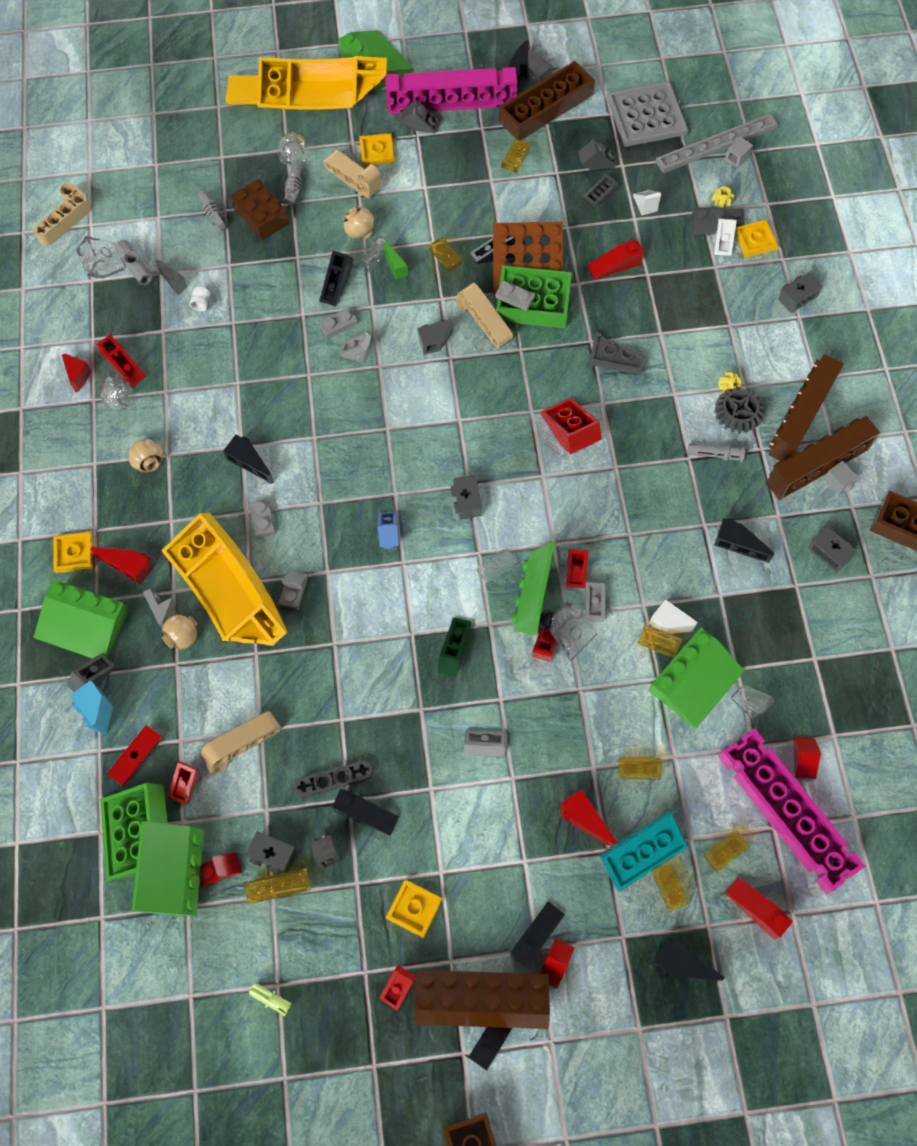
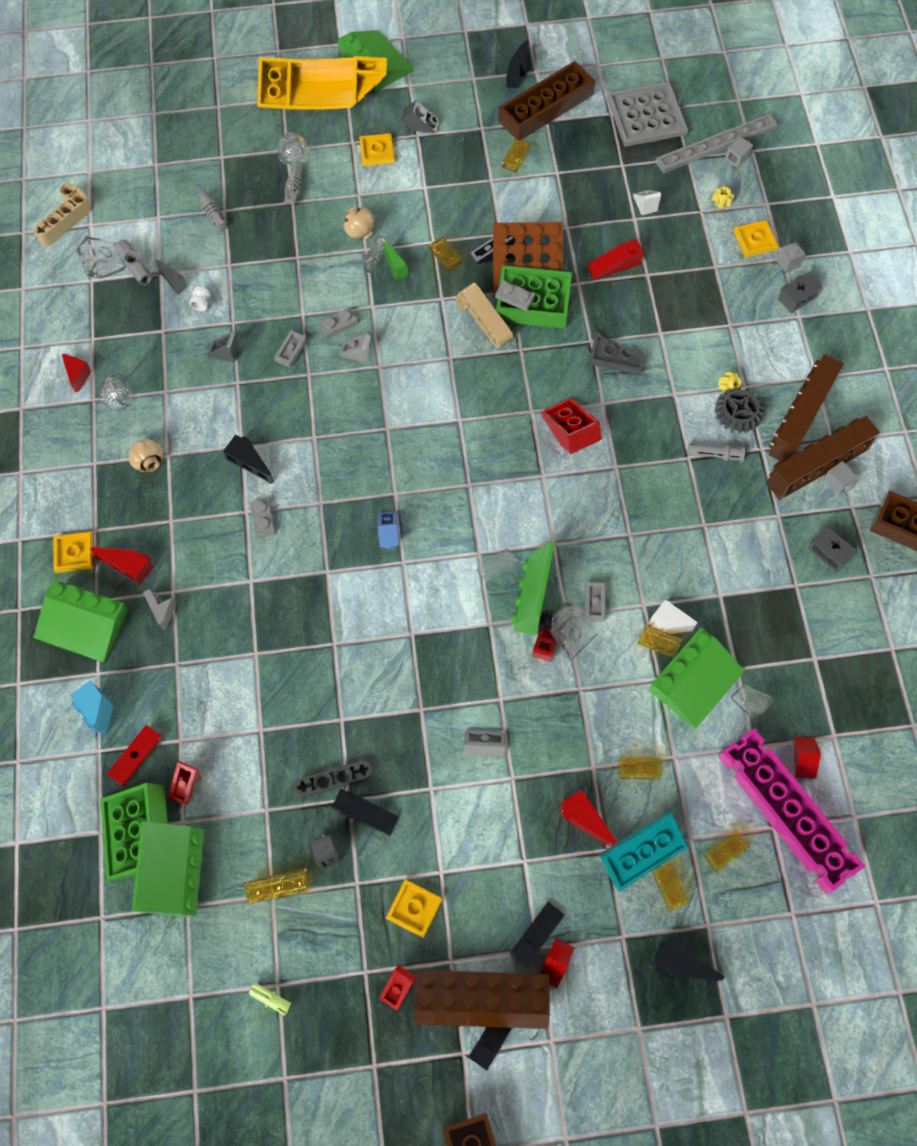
(94, 670): flat silver slope -> none
(119, 360): red slope -> none
(179, 631): tan plant -> none
(219, 869): red slope -> none
(225, 348): none -> dark grey slope
(225, 583): yellow slope -> none
(235, 742): tan beam -> none
(242, 89): yellow tile -> none
(260, 209): reddish brown brick -> none
(262, 844): dark grey brick -> none
(290, 348): none -> light grey plate
(293, 589): light grey slope -> none
(336, 277): black slope -> none
(364, 181): tan beam -> none
(434, 336): dark grey slope -> none
(451, 89): dark pink brick -> none
(454, 647): dark green slope -> none
(472, 504): dark grey brick -> none
(538, 68): flat silver slope -> none
(576, 568): red slope -> none
(597, 156): dark grey slope -> none
(613, 187): flat silver slope -> none
(706, 219): dark grey wing -> none
(724, 236): white slope -> none
(739, 539): black slope -> none
(759, 909): red slope -> none
(790, 257): none -> light grey brick

